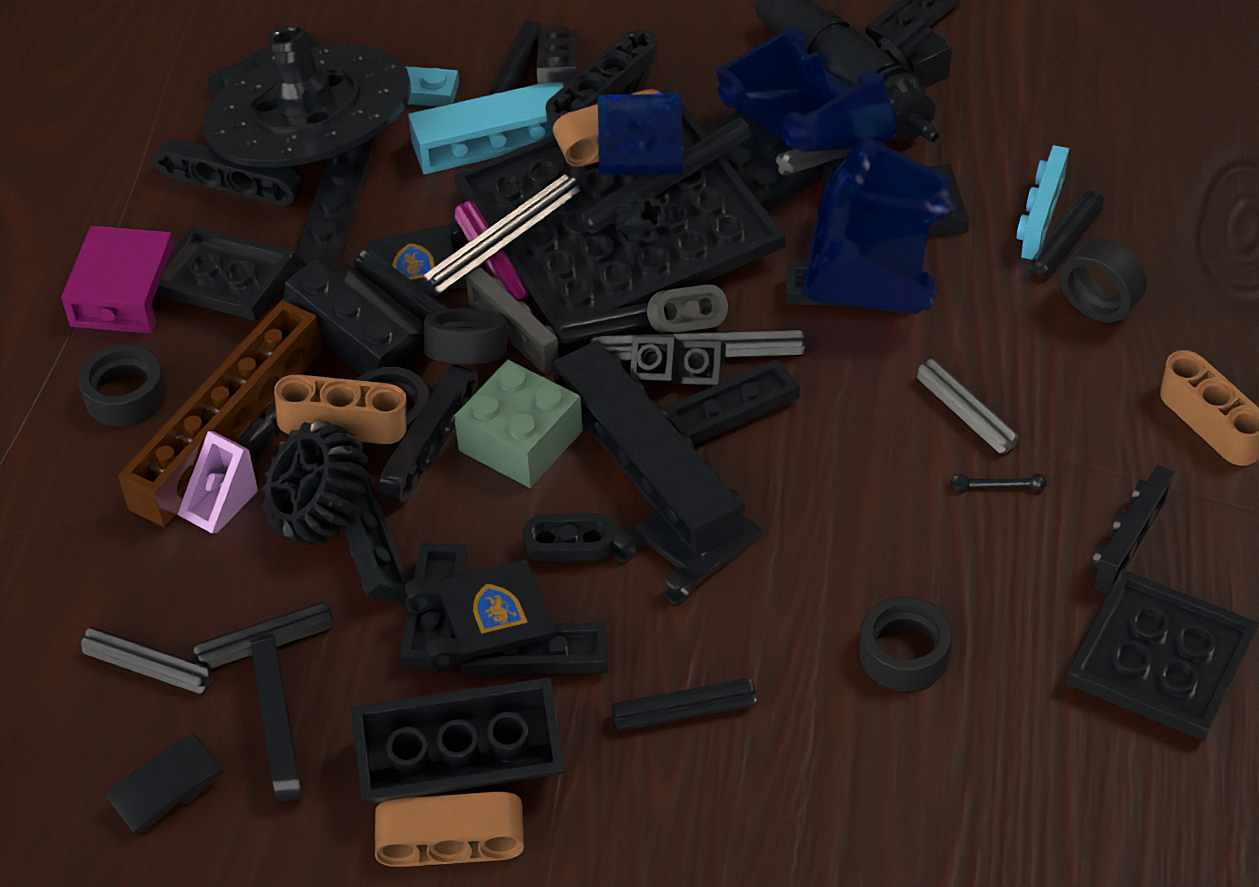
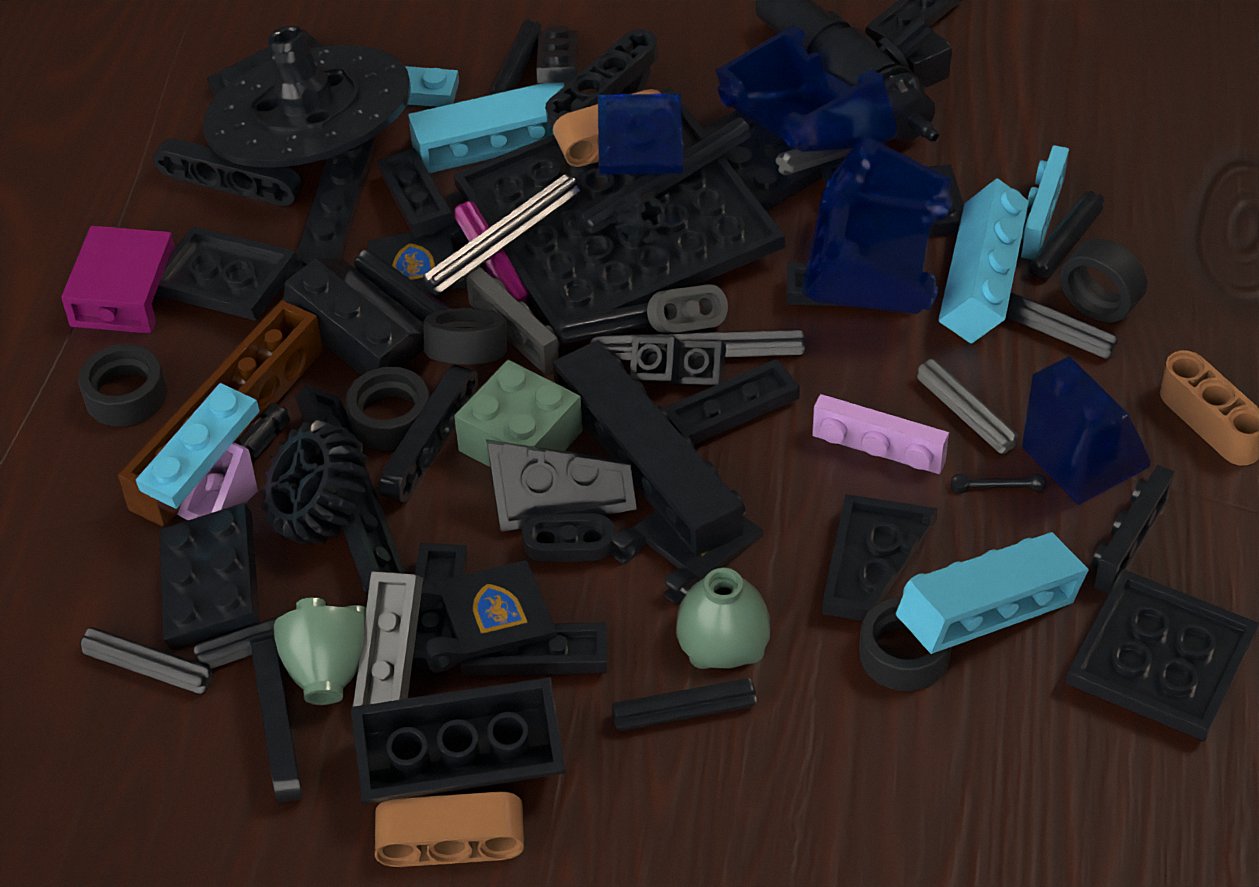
(163, 781): black slope -> none
(197, 445): none -> medium azure plate
(208, 576): none -> black plate
(321, 647): none -> sand green piece
(365, 408): medium nougat beam -> none
(388, 638): none -> plate
(415, 193): none -> black plate
(552, 481): none -> black wing
(723, 622): none -> sand green piece
(871, 552): none -> black wing
(880, 434): none -> lavender plate
(984, 261): none -> medium azure brick
(990, 592): none -> medium azure brick
(1061, 326): none -> black axle
(1080, 432): none -> clear blue slope

